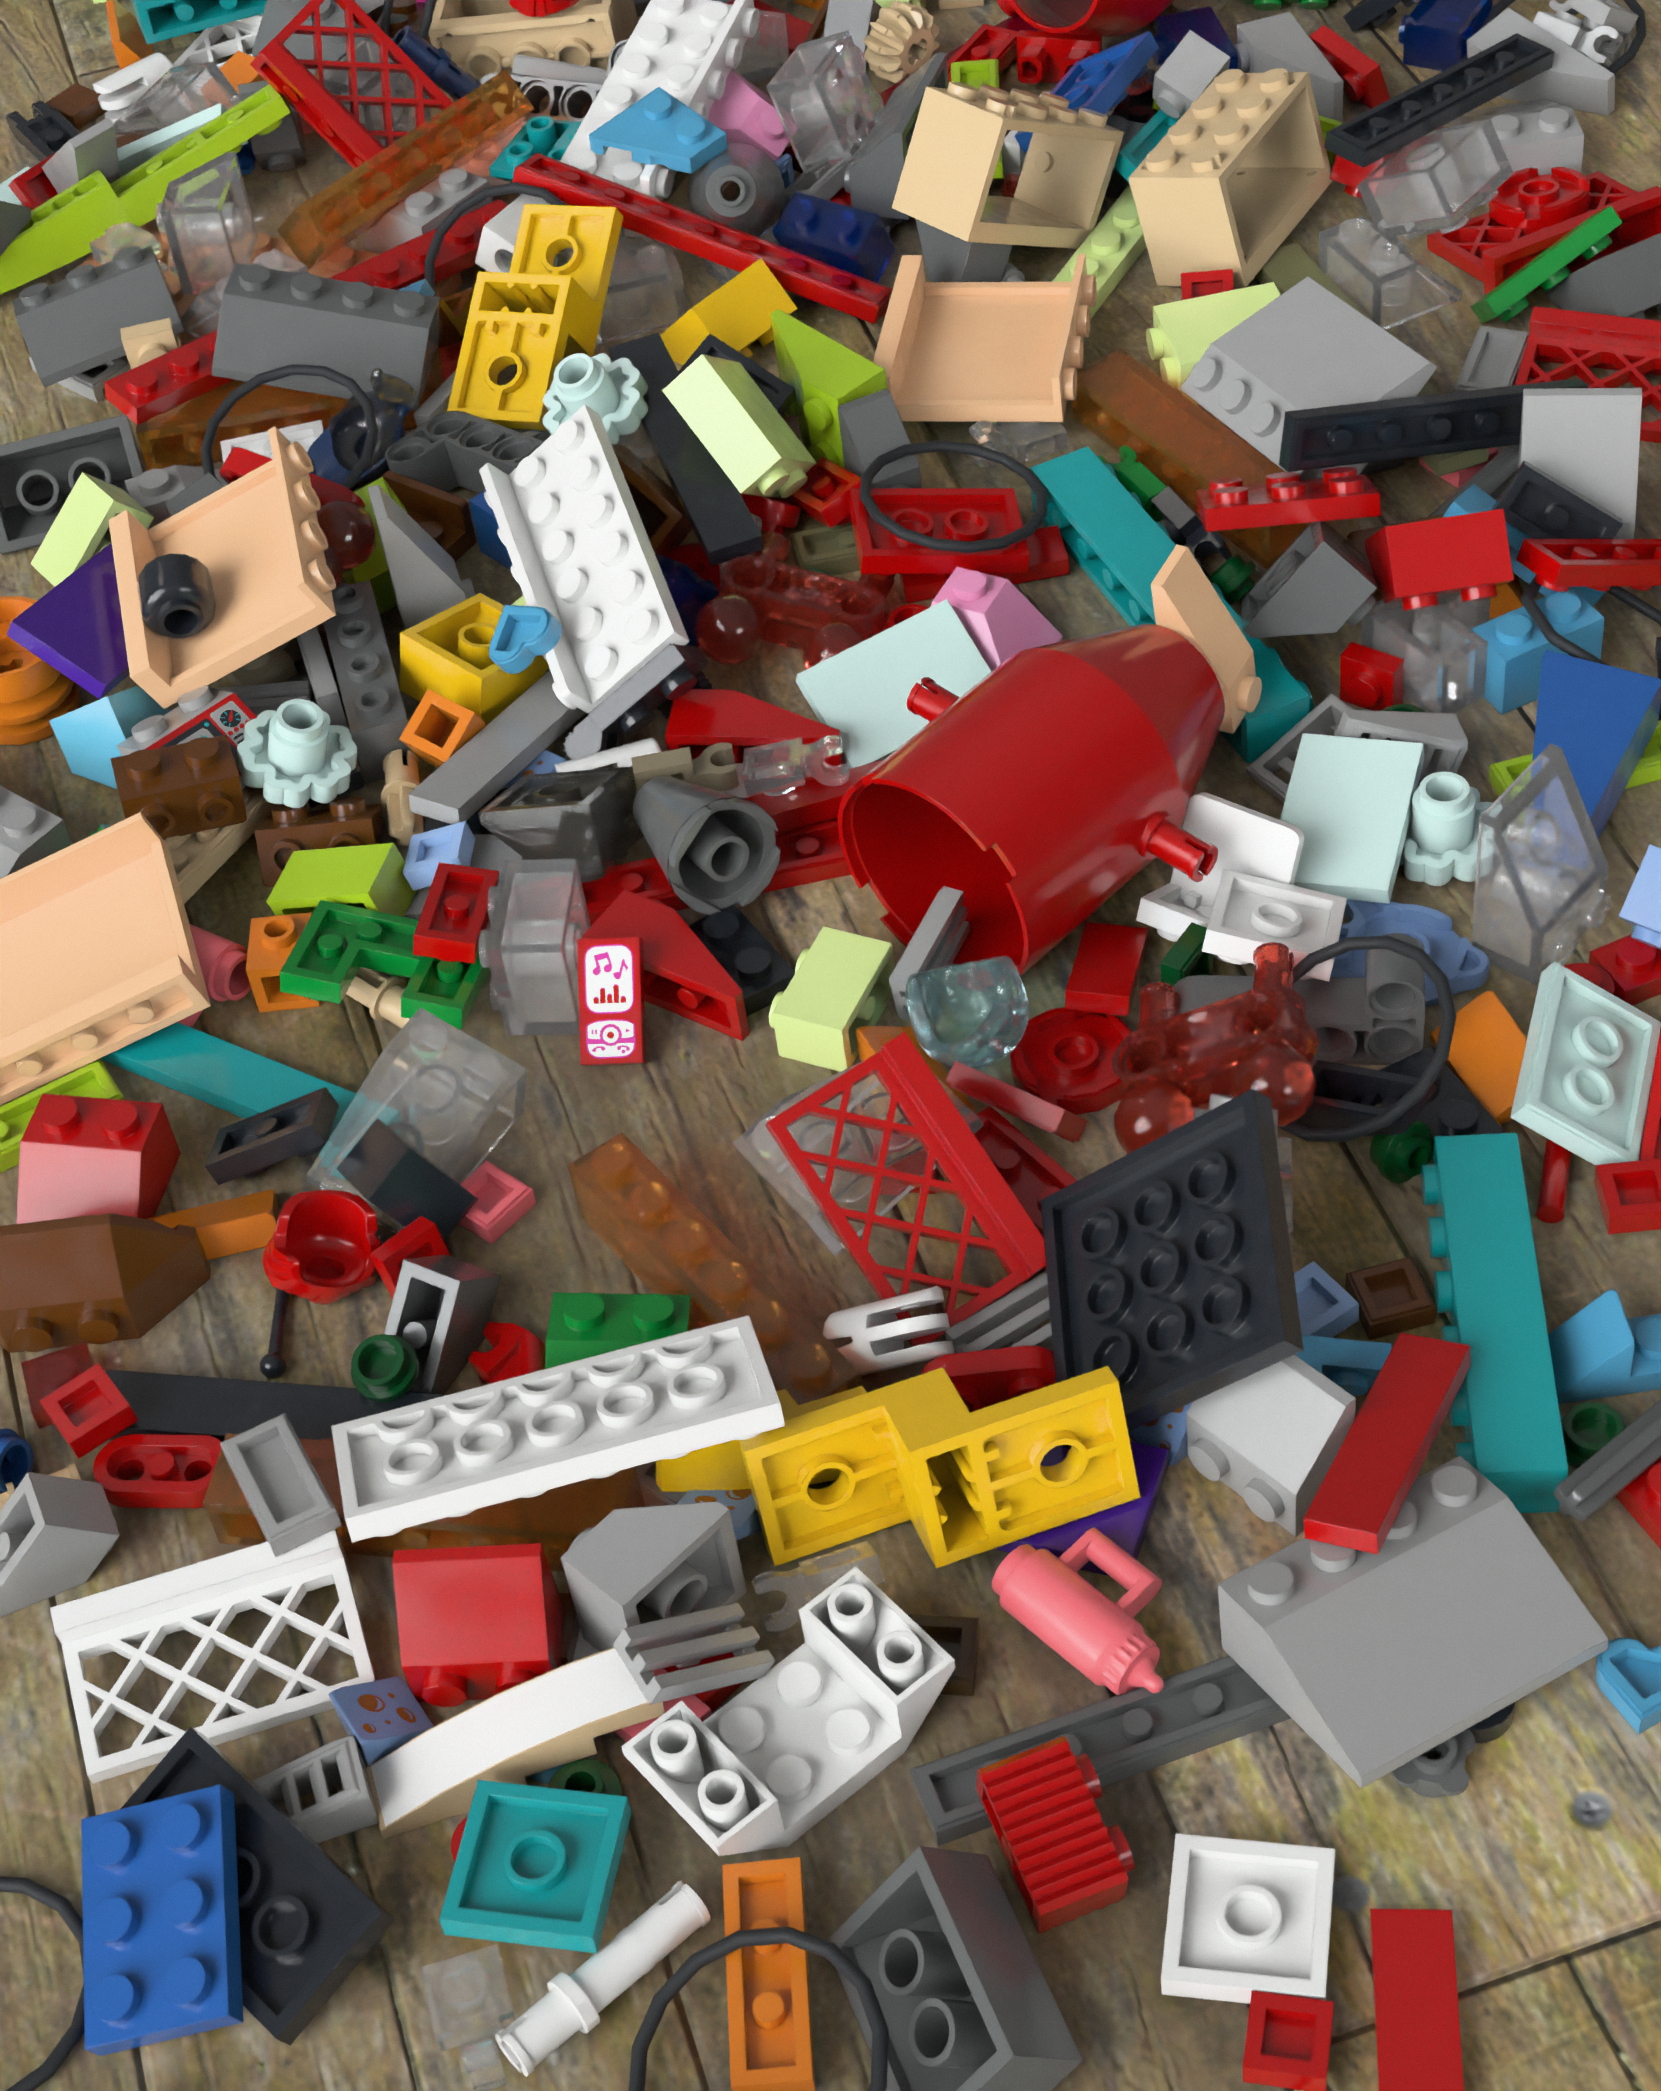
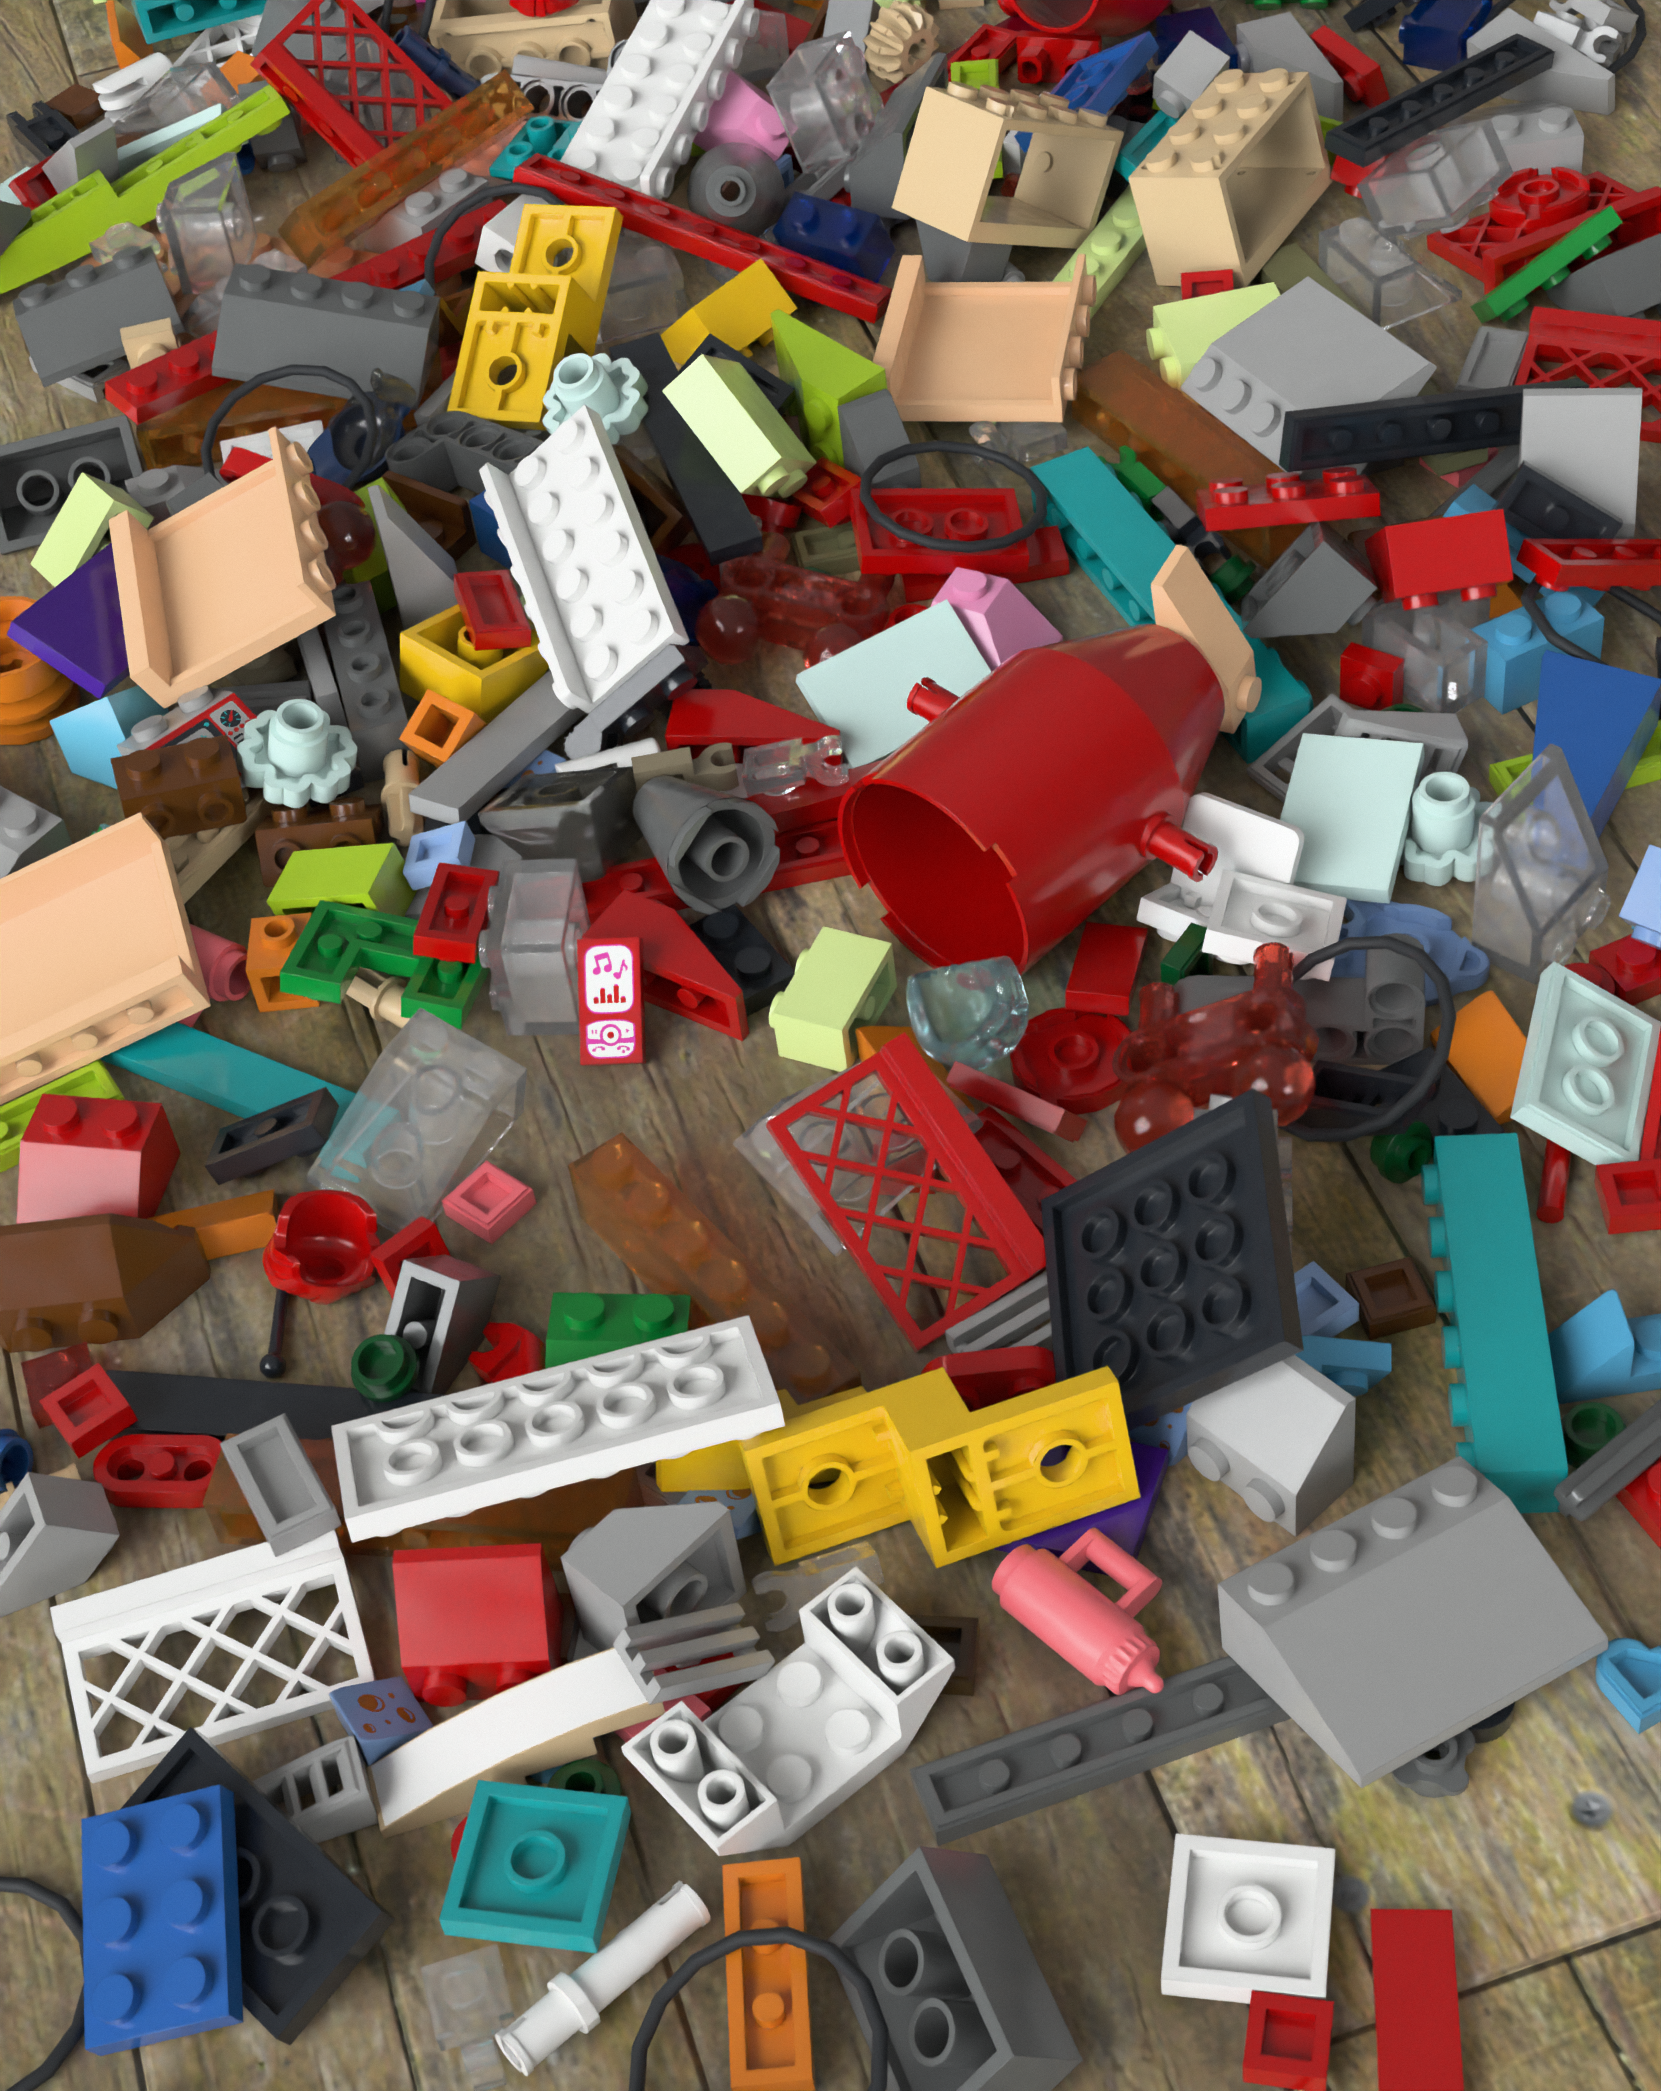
(176, 595): black head -> none
(404, 1180): black slope -> none
(492, 610): none -> red tile
(522, 636): dark azure tile -> none
(661, 132): dark azure wing -> none
(881, 1337): white arm -> none
(933, 943): light grey tile -> none
(1055, 1833): red brick -> none
(1387, 1443): red tile -> none

